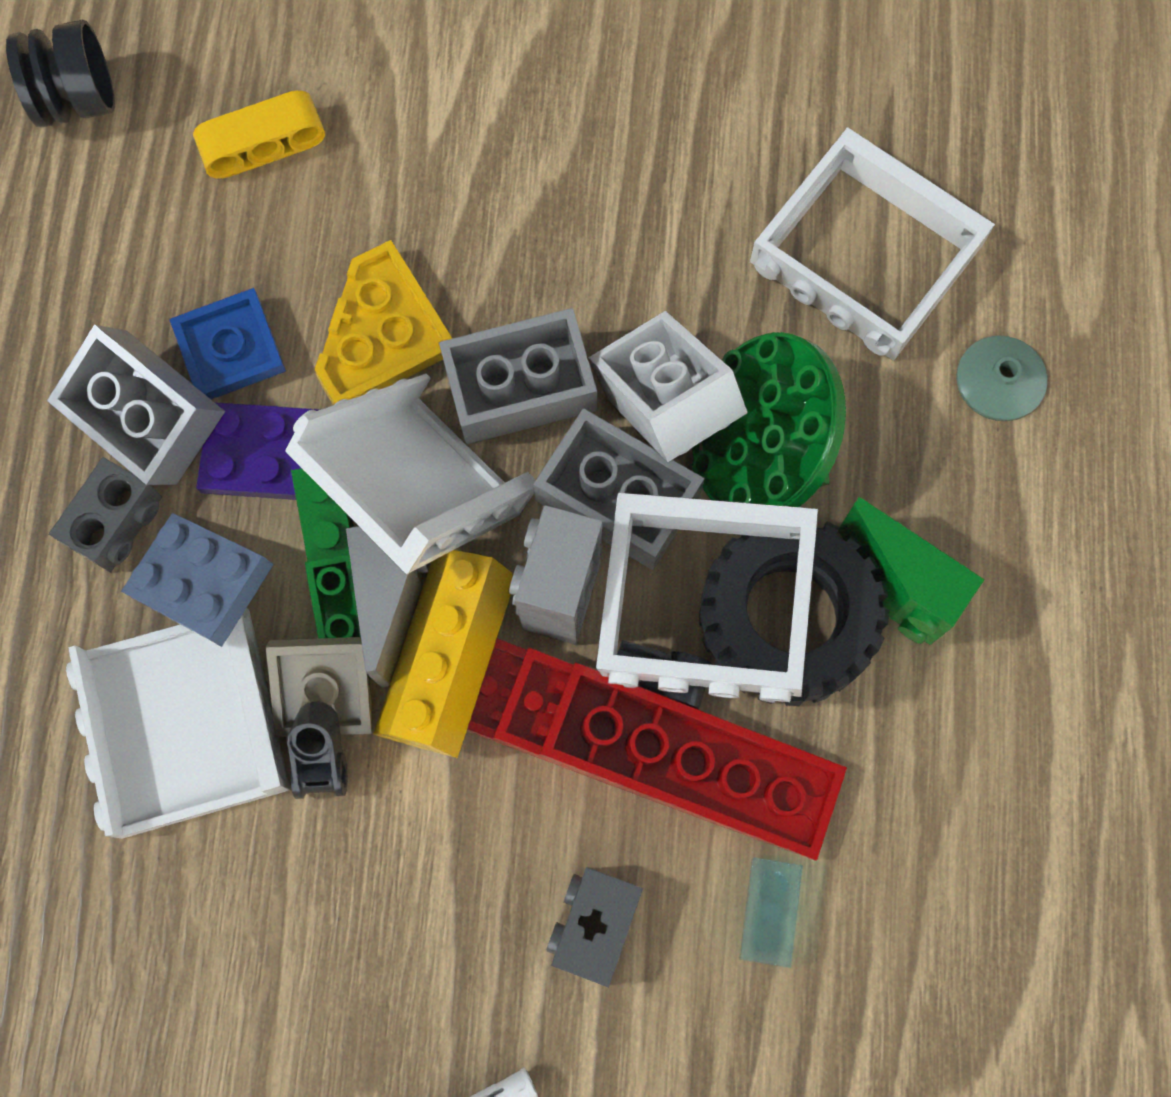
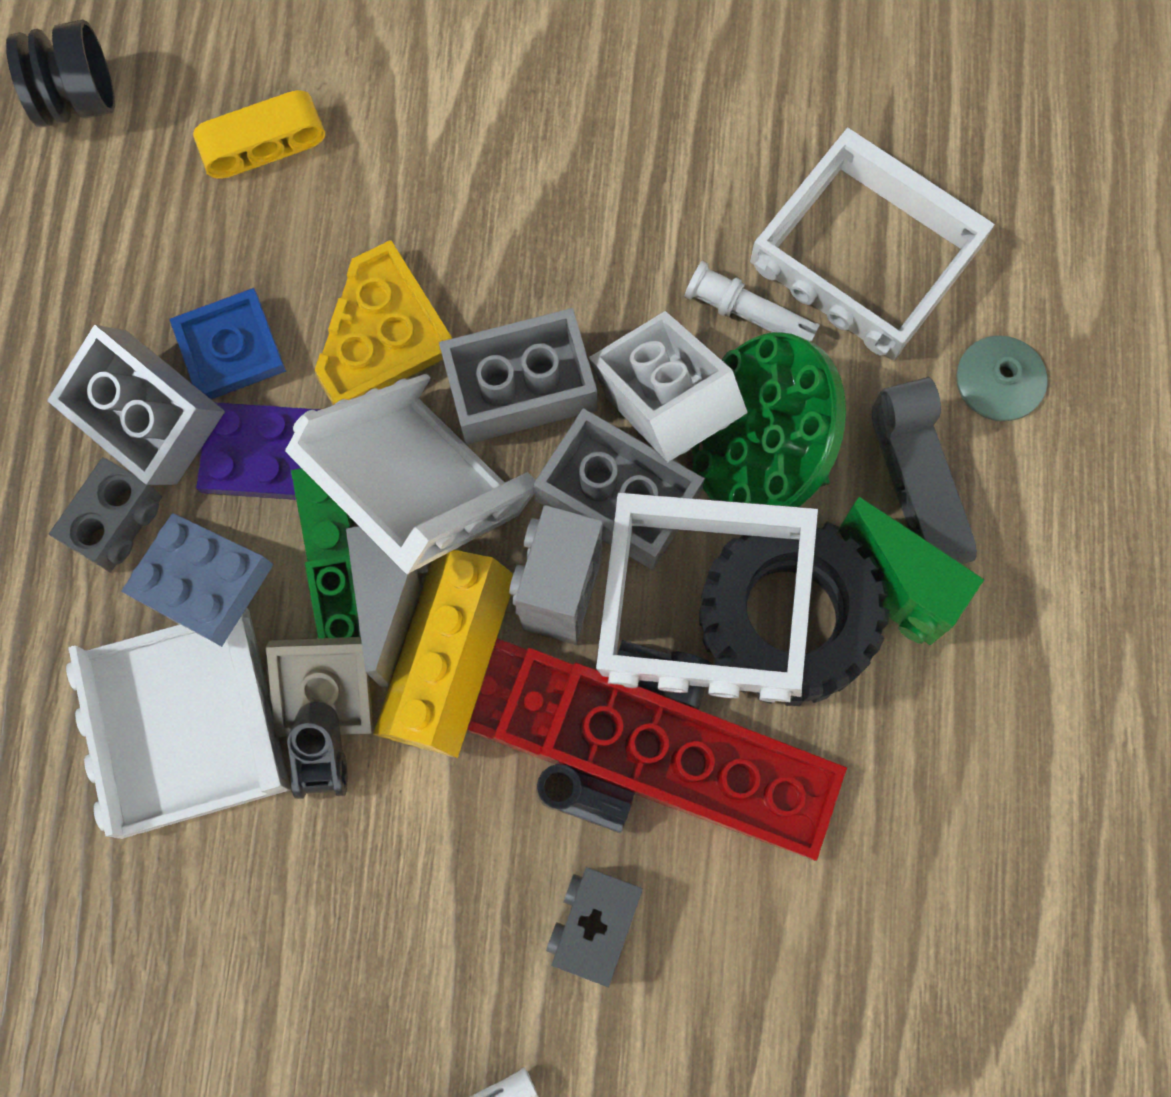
(590, 798): none -> black piece
(731, 297): none -> white pin
(771, 912): clear light blue plate -> none
(918, 468): none -> dark grey beam

